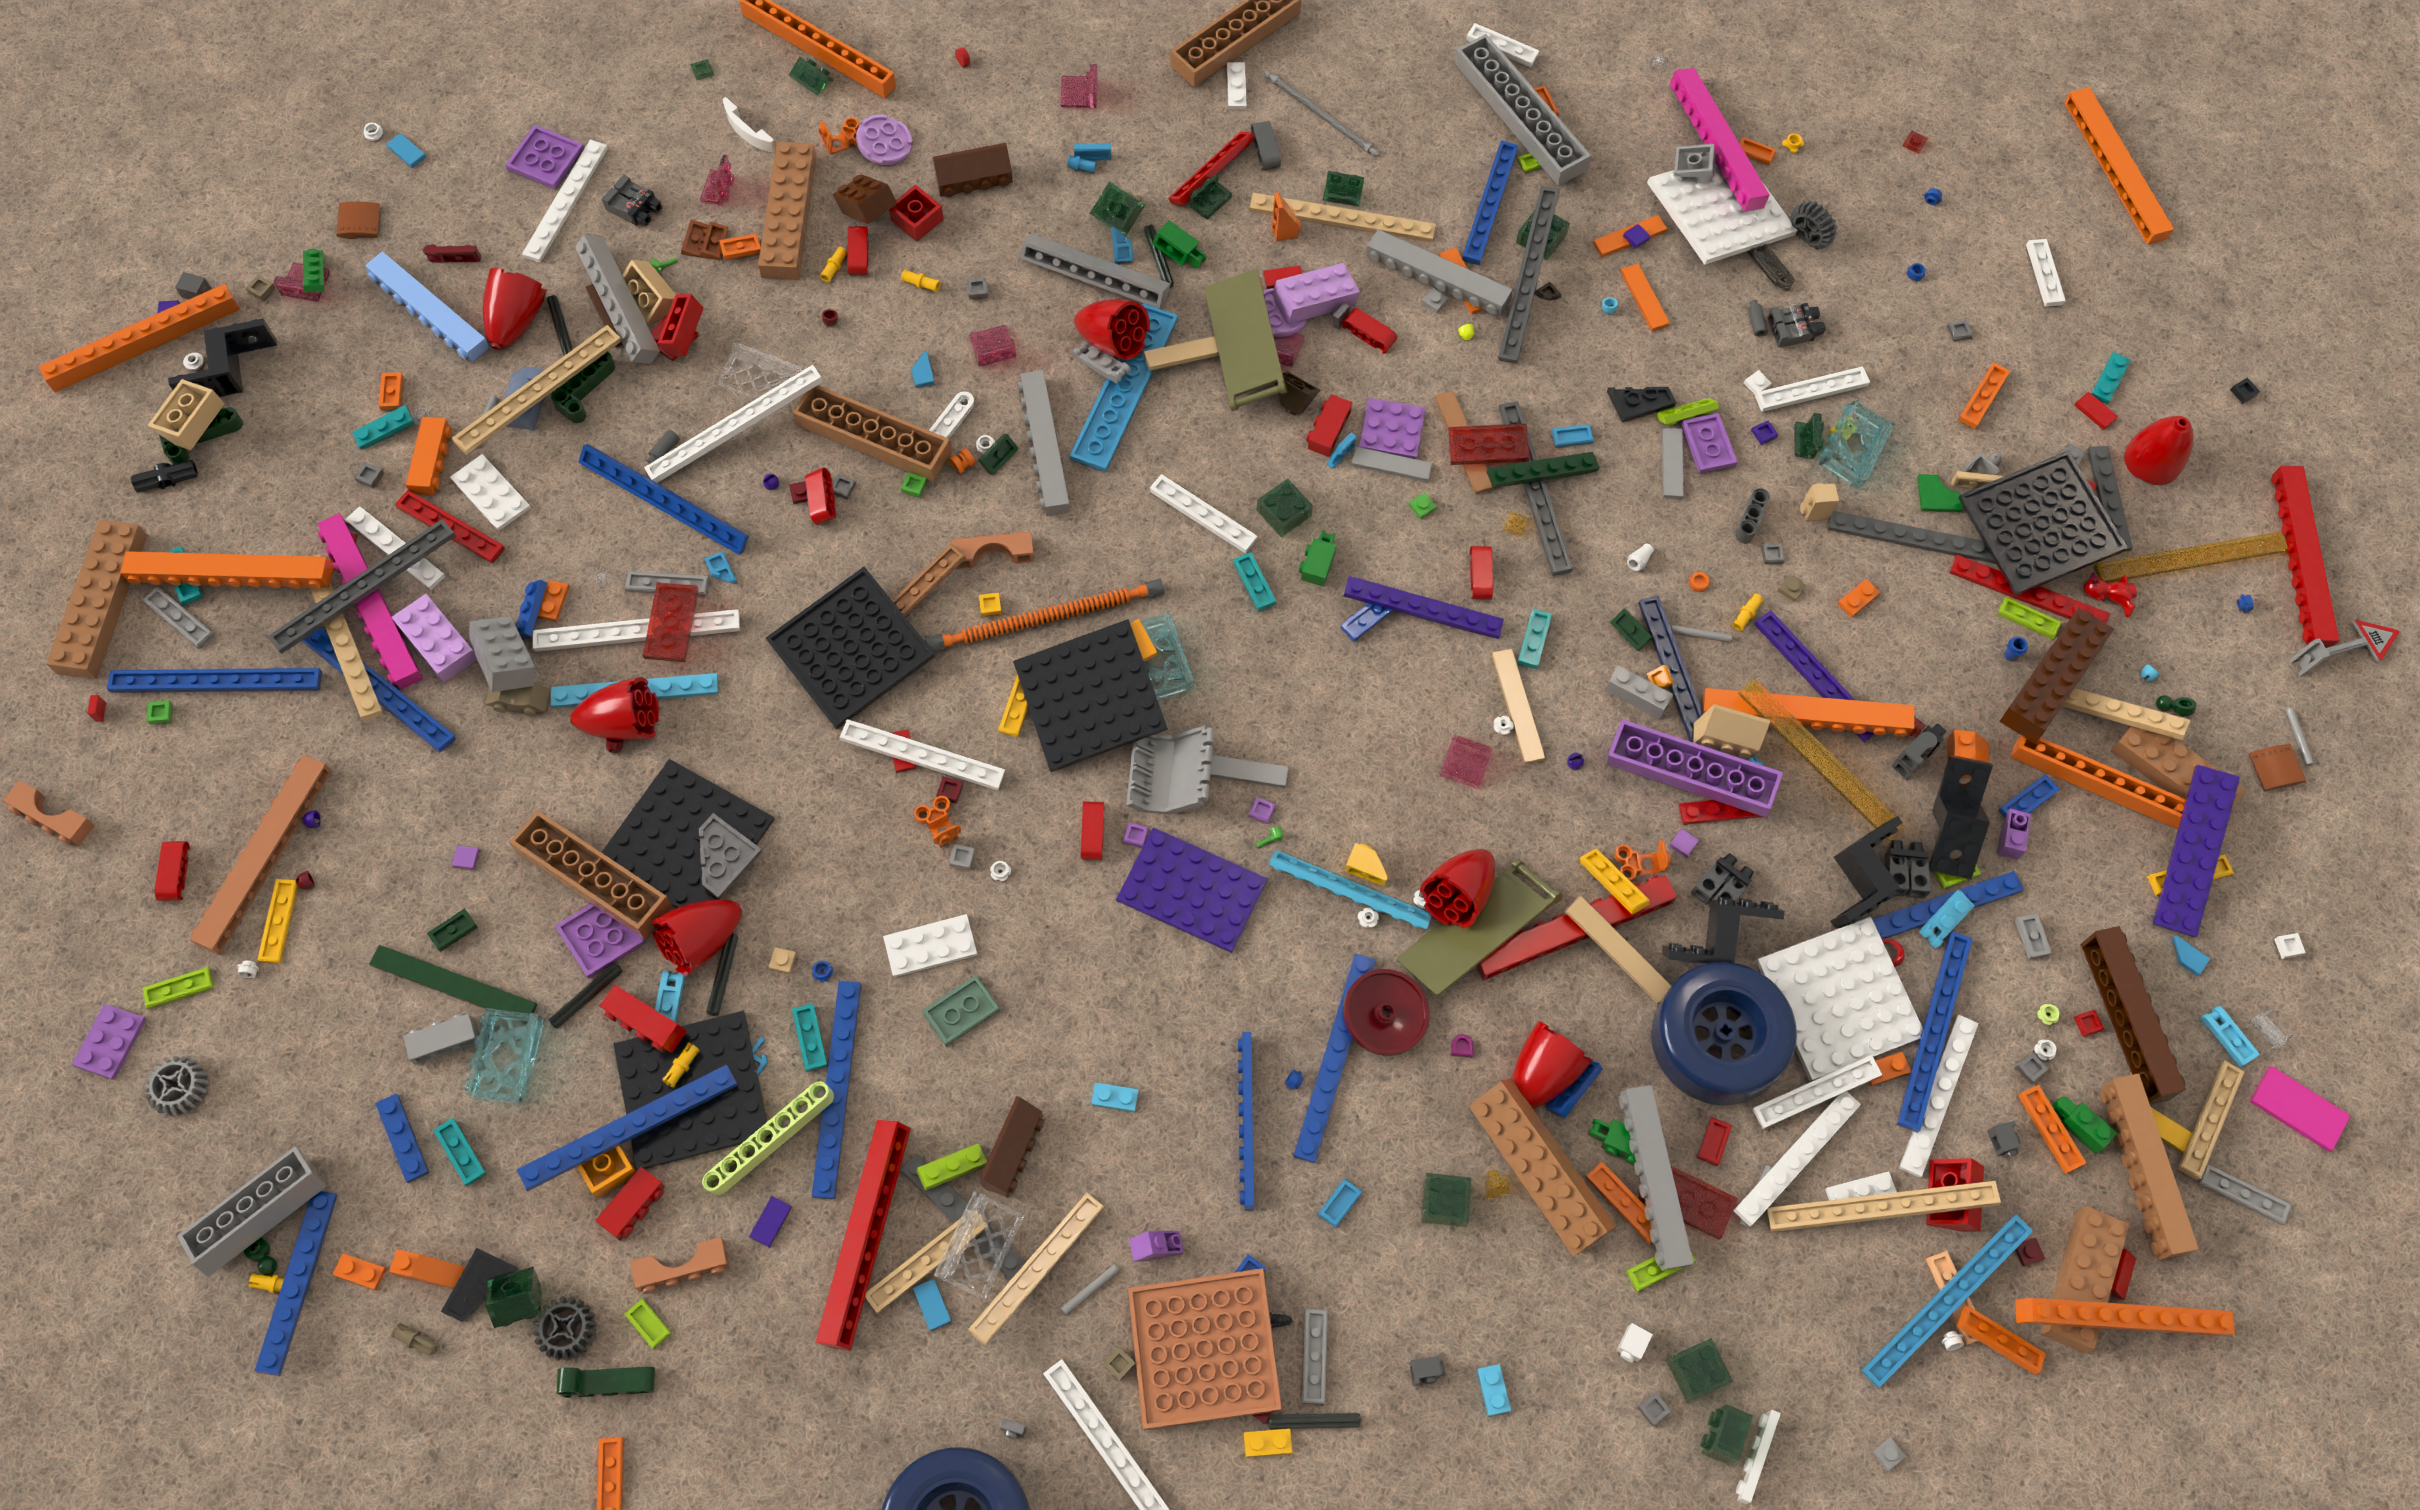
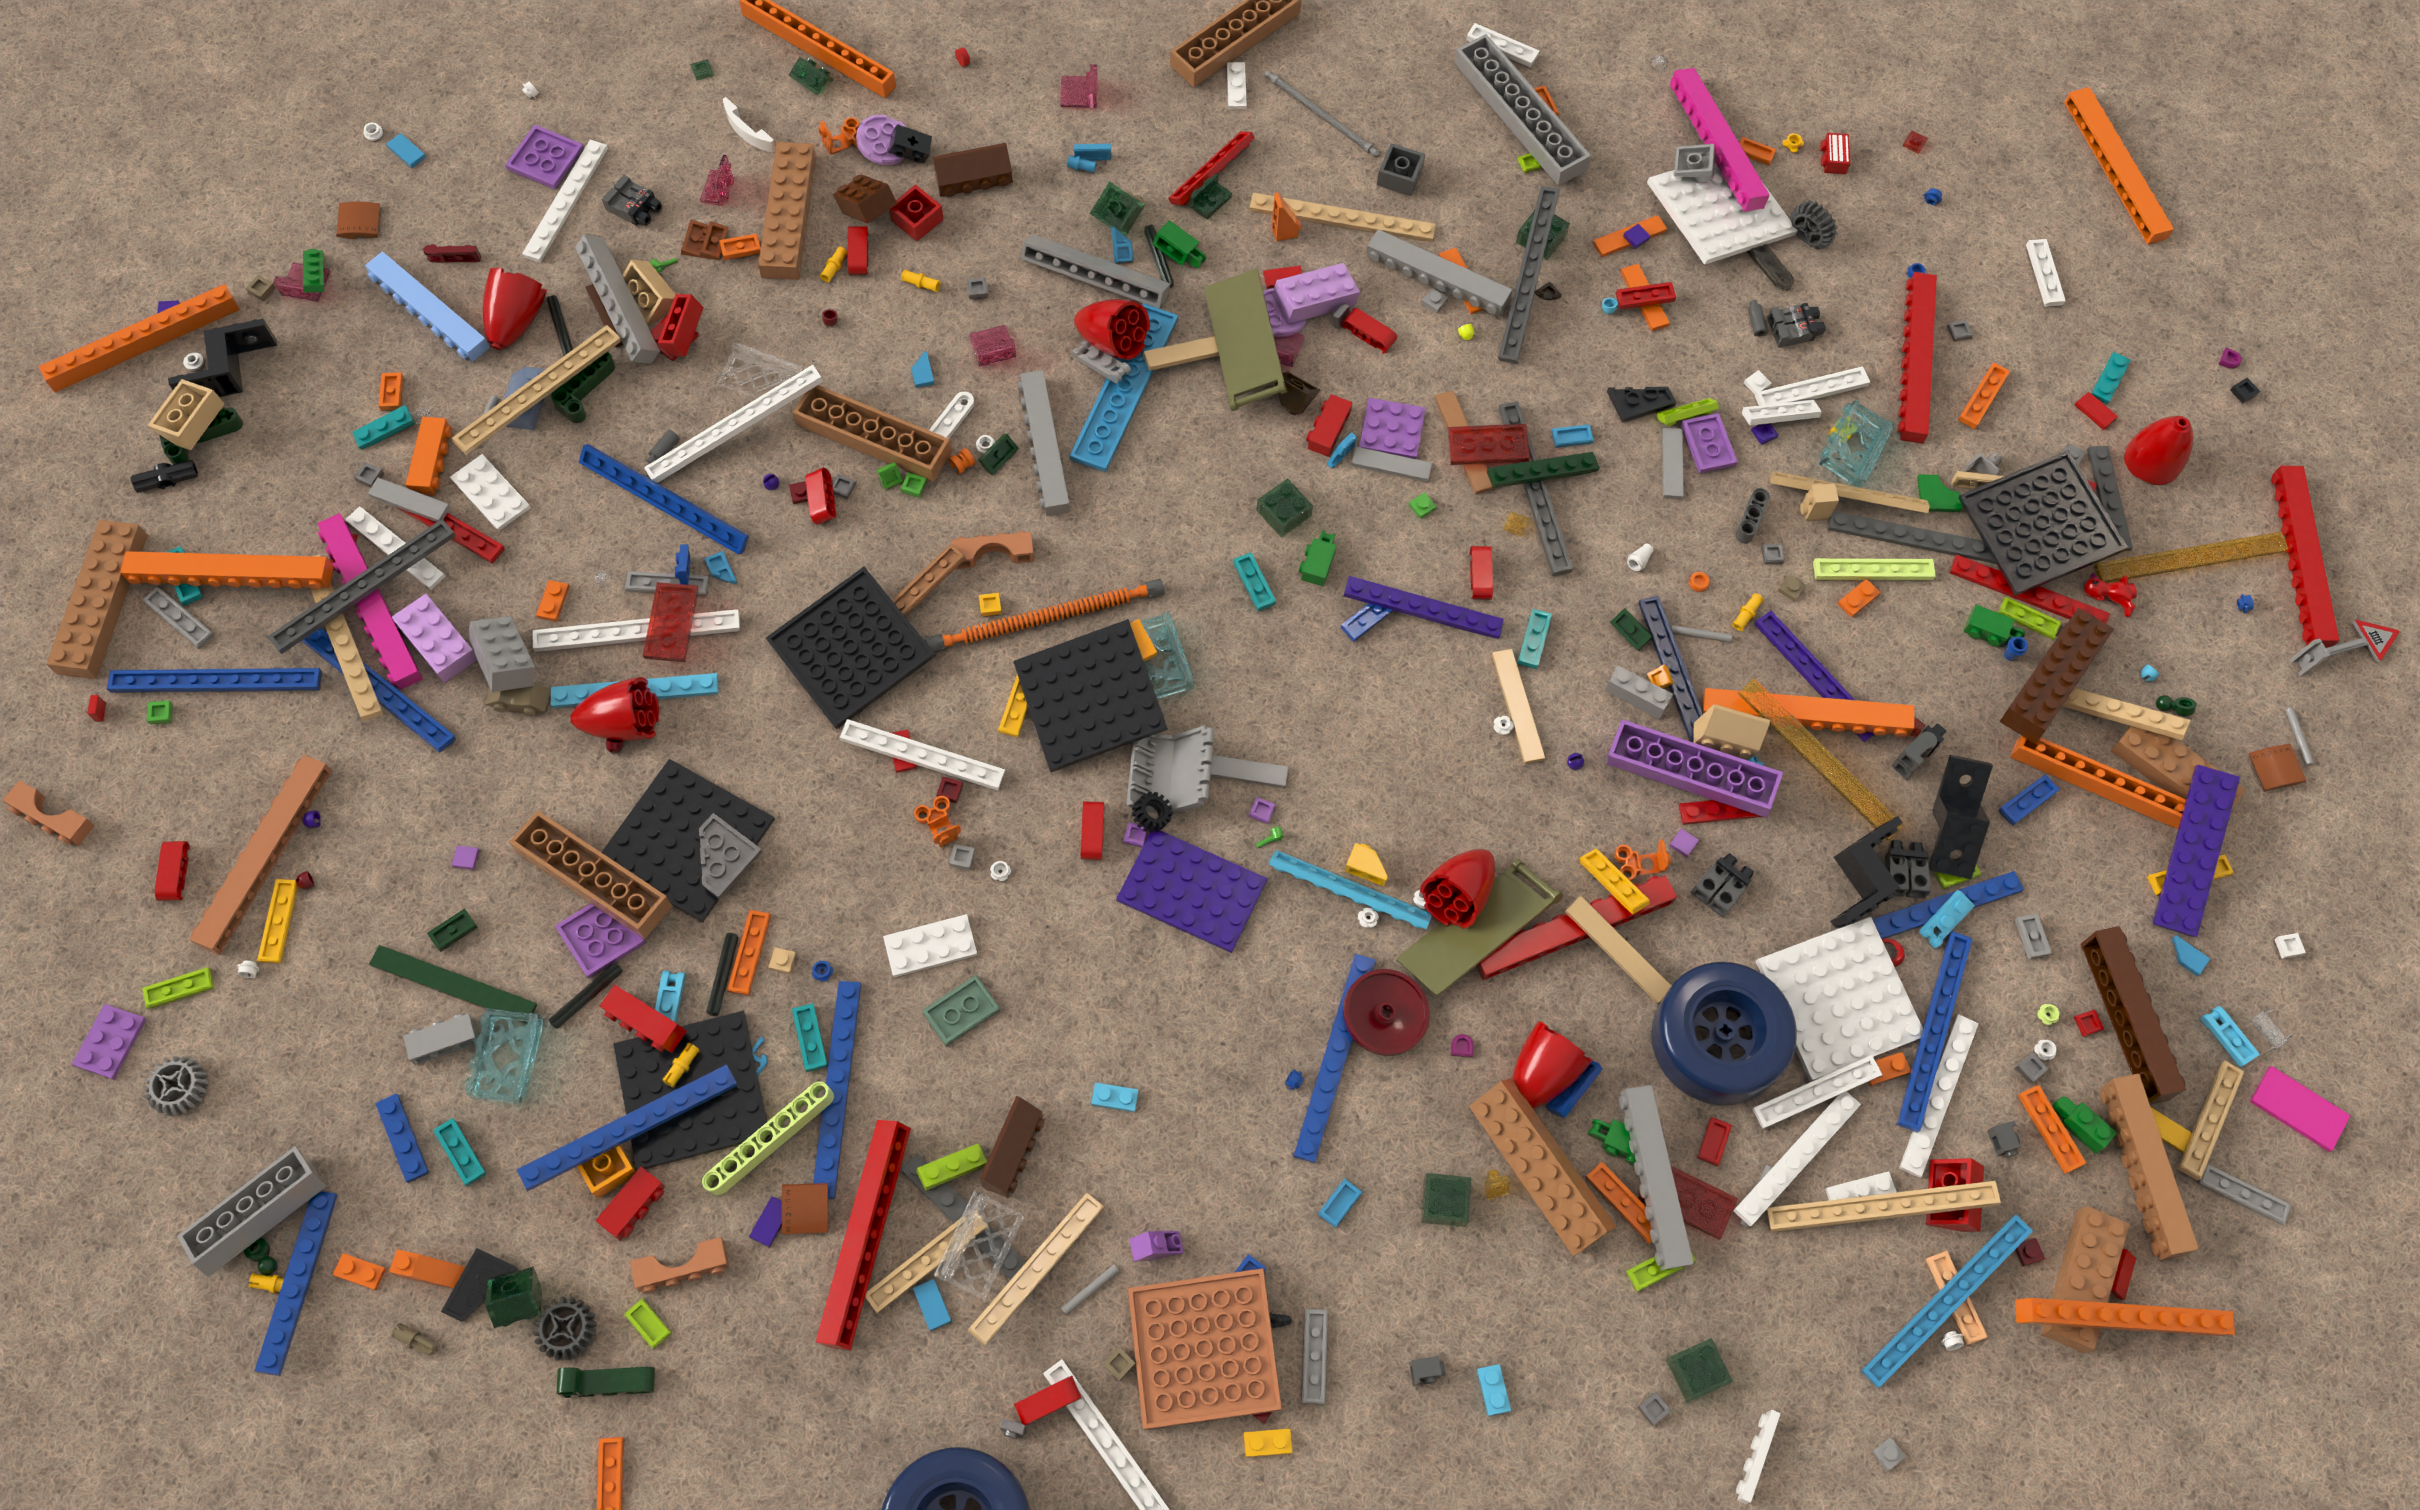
(192, 285): dark grey brick -> none
(408, 500): none -> light grey tile
(530, 90): none -> white plate
(530, 608): blue plate -> none
(683, 559): none -> blue plate
(695, 932): red cylinder -> none
(749, 952): none -> orange tile
(804, 1208): none -> dark orange slope
(889, 475): none -> bright green plate
(910, 144): none -> black brick
(1047, 1400): none -> red beam
(1145, 819): none -> black tyre
(1203, 513): white plate -> none
(1246, 1130): blue plate -> none
(1266, 144): dark grey beam -> none
(1329, 1420): pearl dark grey axle -> none
(1343, 188): clear green bracket -> none
(1401, 169): none -> dark grey brick
(1466, 761): clear pink bracket -> none
(1490, 203): blue plate -> none
(1634, 1343): white brick -> none
(1645, 295): none -> red plate
(1722, 930): black bracket -> none
(1726, 1434): clear green brick -> none
(1781, 412): none -> white plate
(1809, 437): clear green bracket -> none
(1835, 153): none -> brick
(1853, 492): none -> tan tile
(1873, 569): none -> yellowish green plate
(1918, 358): none -> red brick
(1968, 745): orange slope -> none
(1991, 626): none -> green brick
(2001, 1340): orange plate -> none
(2014, 834): medium lavender slope -> none
(2230, 358): none -> magenta tile

